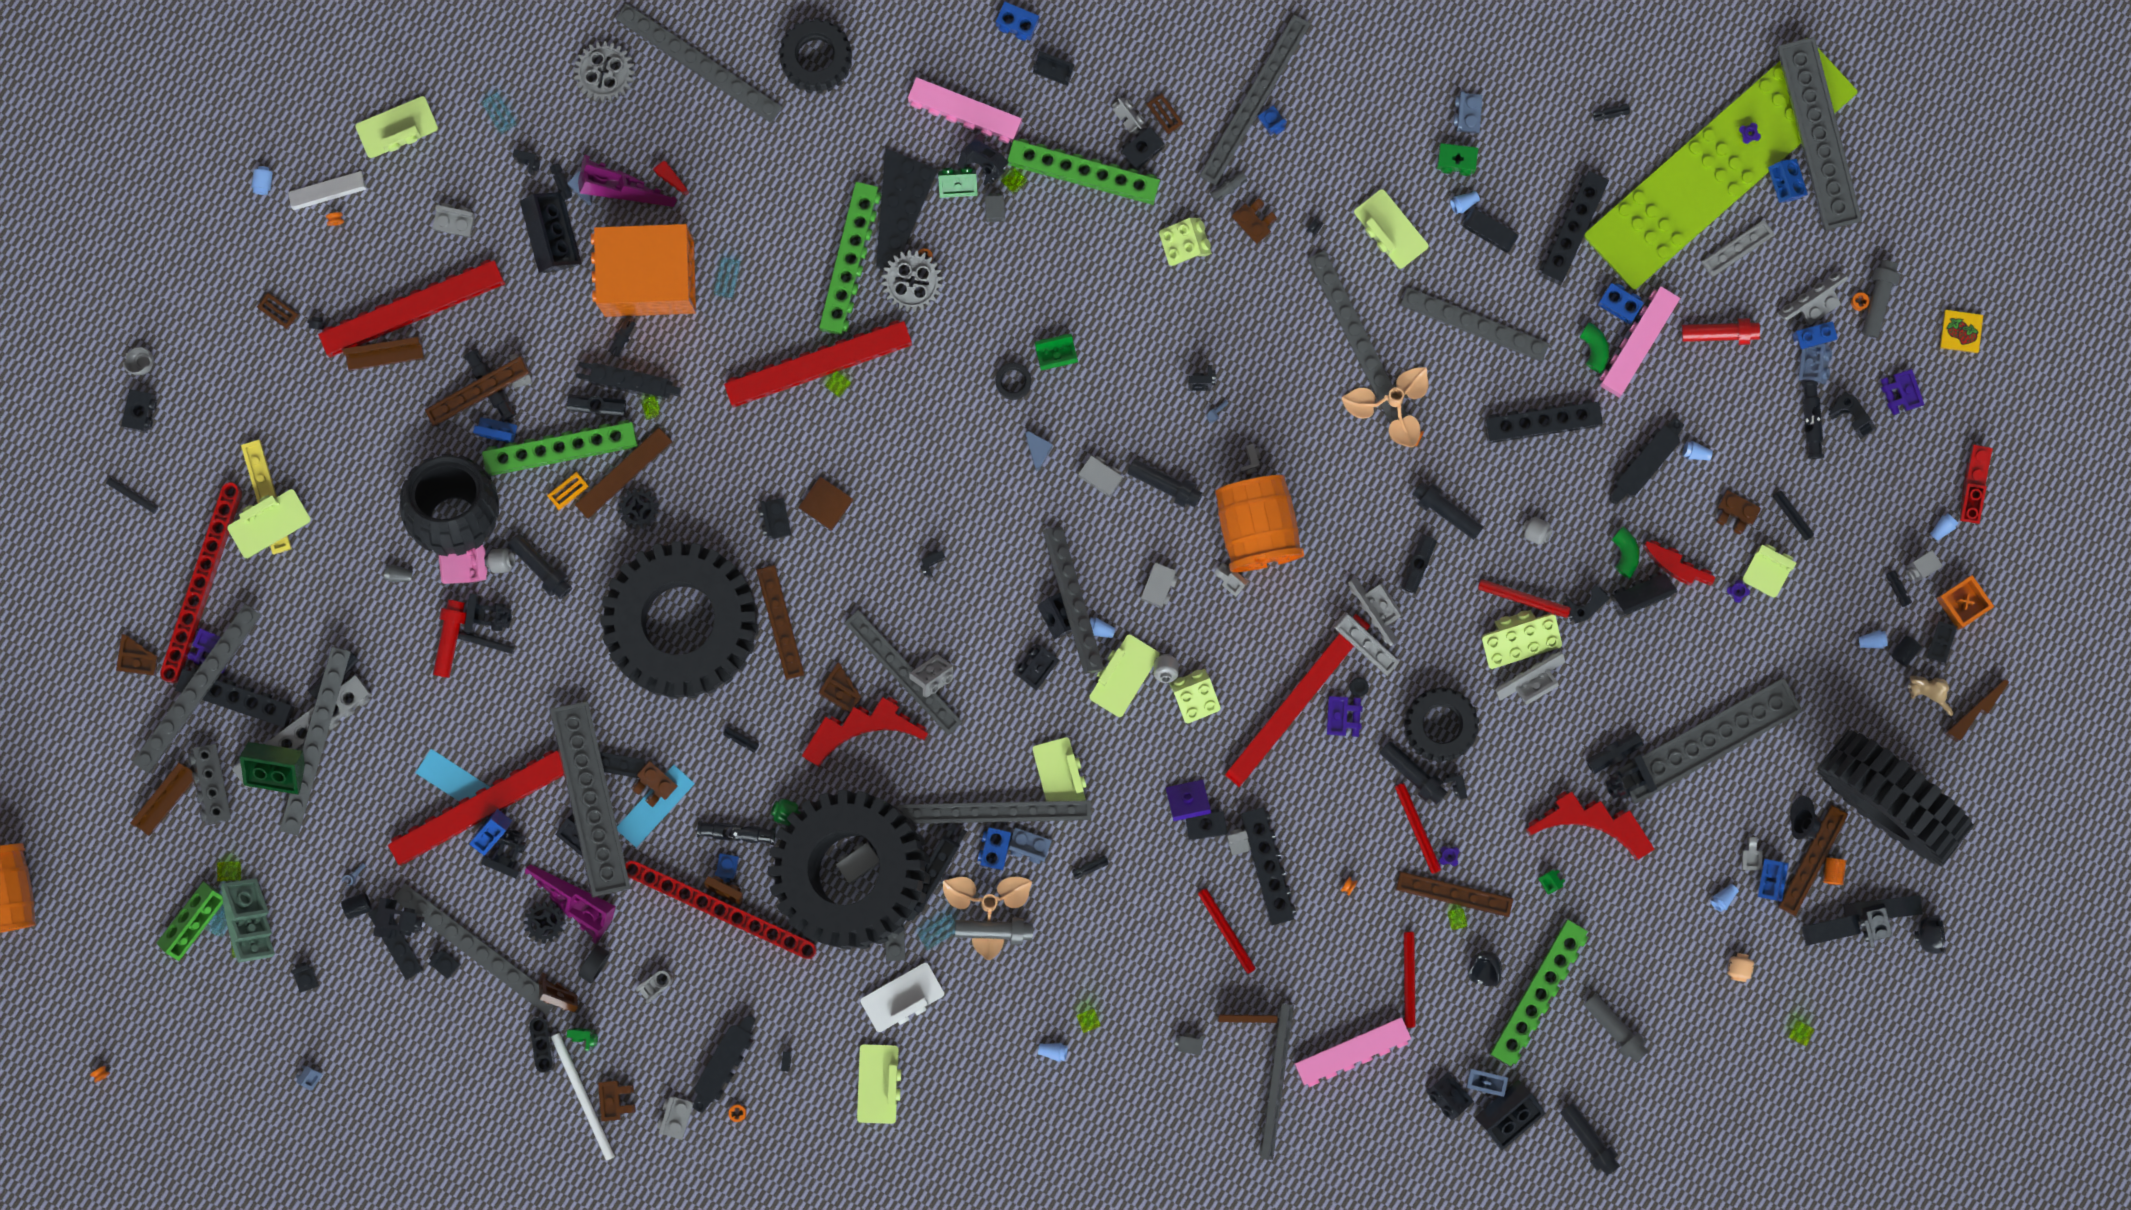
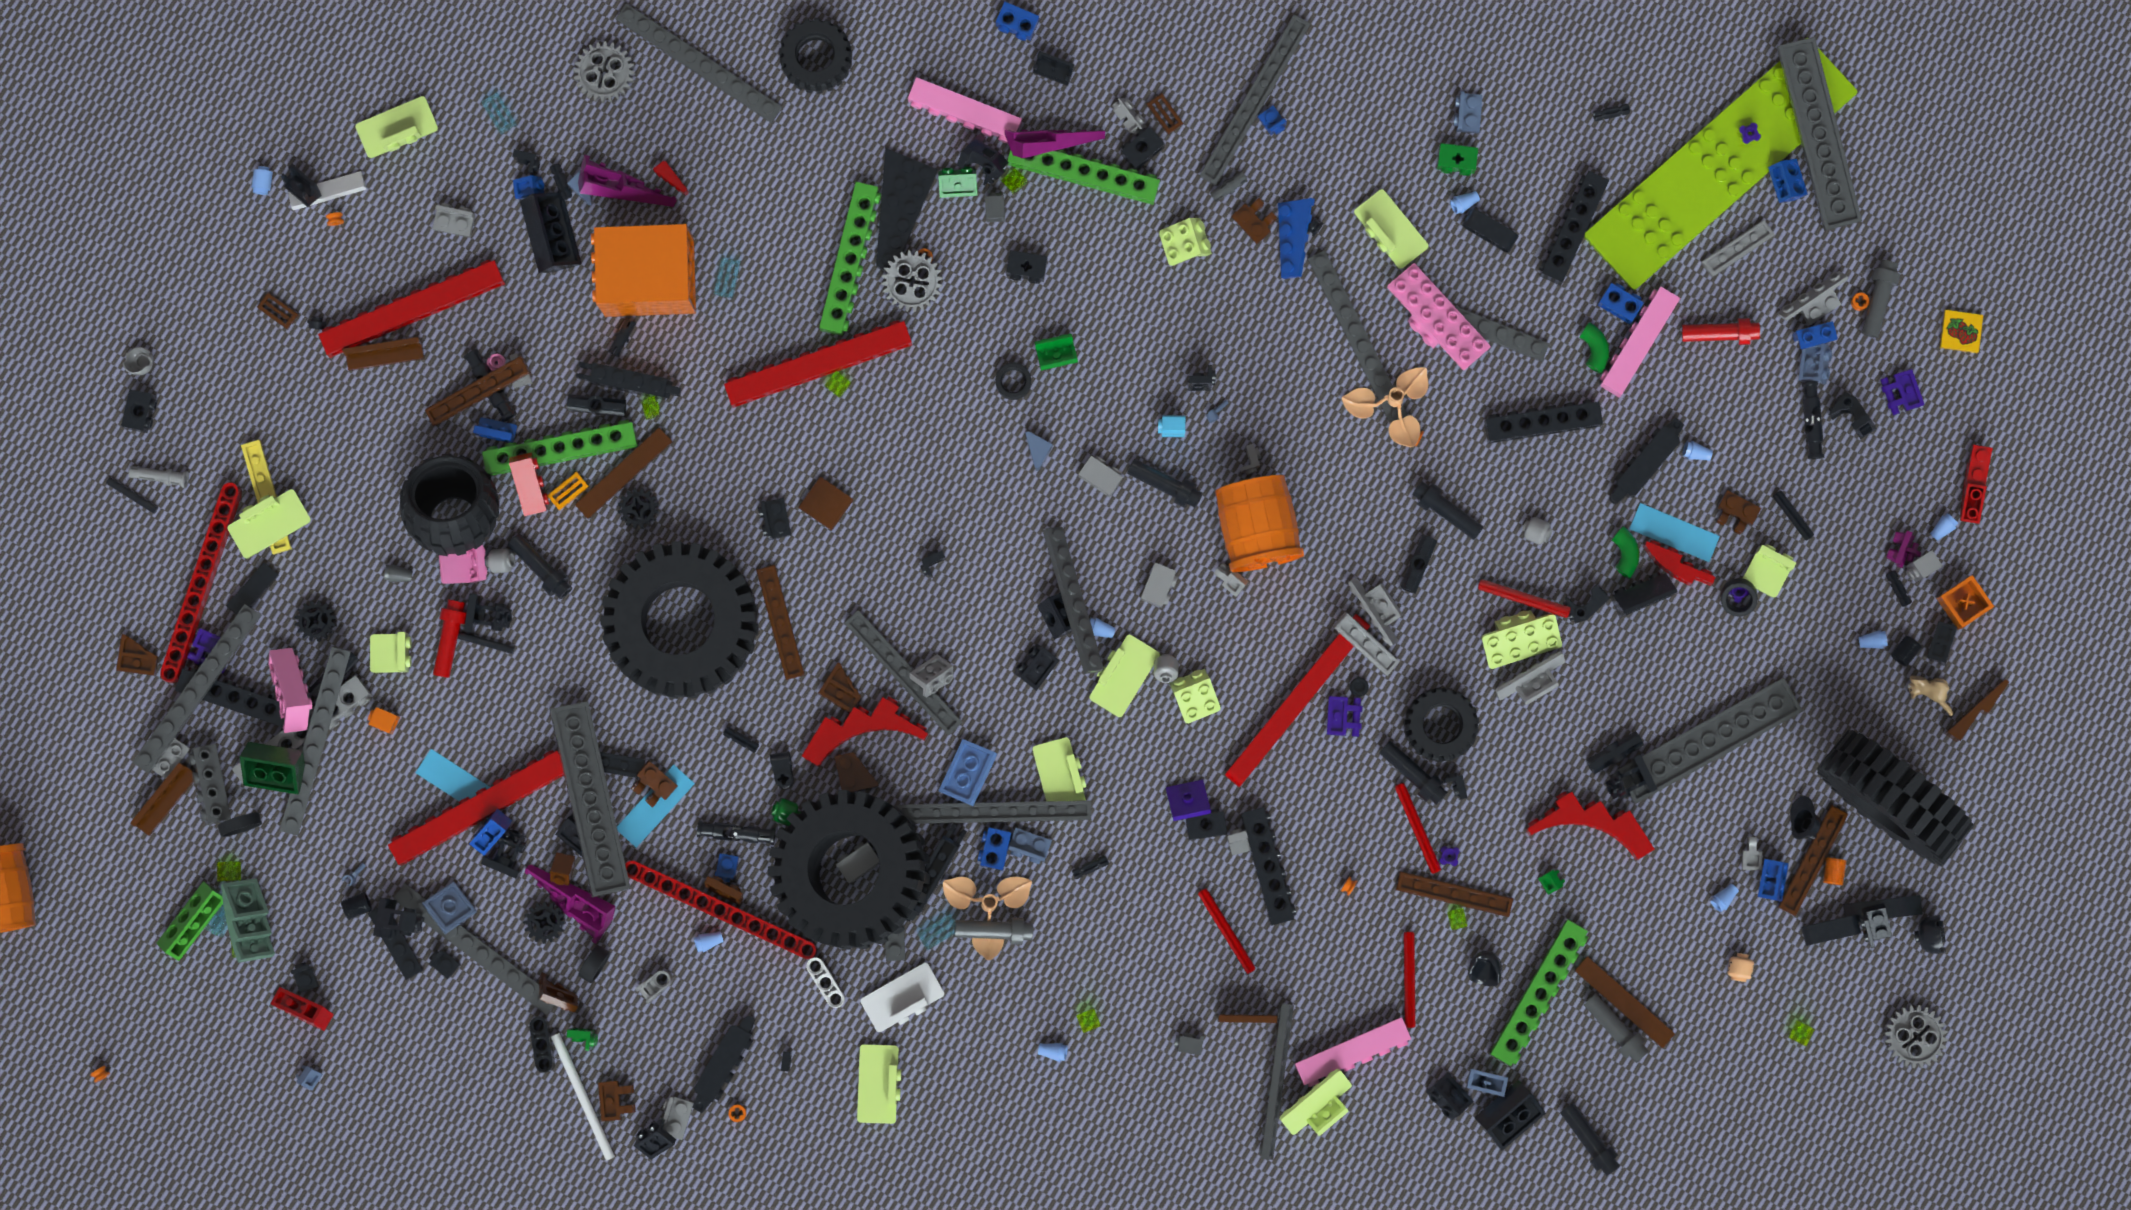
(167, 477): none -> light grey pin
(171, 757): none -> light grey hinge
(239, 824): none -> black tyre
(253, 588): none -> black tile
(290, 689): none -> bright pink wedge
(301, 186): none -> black hinge
(302, 1008): none -> red slope
(311, 627): none -> black gear
(383, 720): none -> orange brick
(390, 653): none -> yellowish green bracket
(449, 907): none -> sand blue tile
(493, 358): none -> bright pink plate
(527, 186): none -> blue bracket
(528, 484): none -> brick
(562, 869): none -> reddish brown brick
(654, 1139): none -> black bracket
(707, 940): none -> light blue cone
(781, 766): none -> black piece
(819, 975): none -> white beam
(853, 773): none -> reddish brown wing
(967, 772): none -> medium blue plate
(1018, 260): none -> black brick
(1033, 143): none -> magenta wedge
(1172, 425): none -> medium azure brick
(1293, 228): none -> blue wing
(1320, 1106): none -> yellowish green bracket
(1437, 317): none -> bright pink bracket
(1624, 1002): none -> reddish brown tile
(1674, 532): none -> medium azure sticker
(1738, 611): none -> black tyre
(1905, 540): none -> magenta hips
(1905, 1022): none -> light grey gear

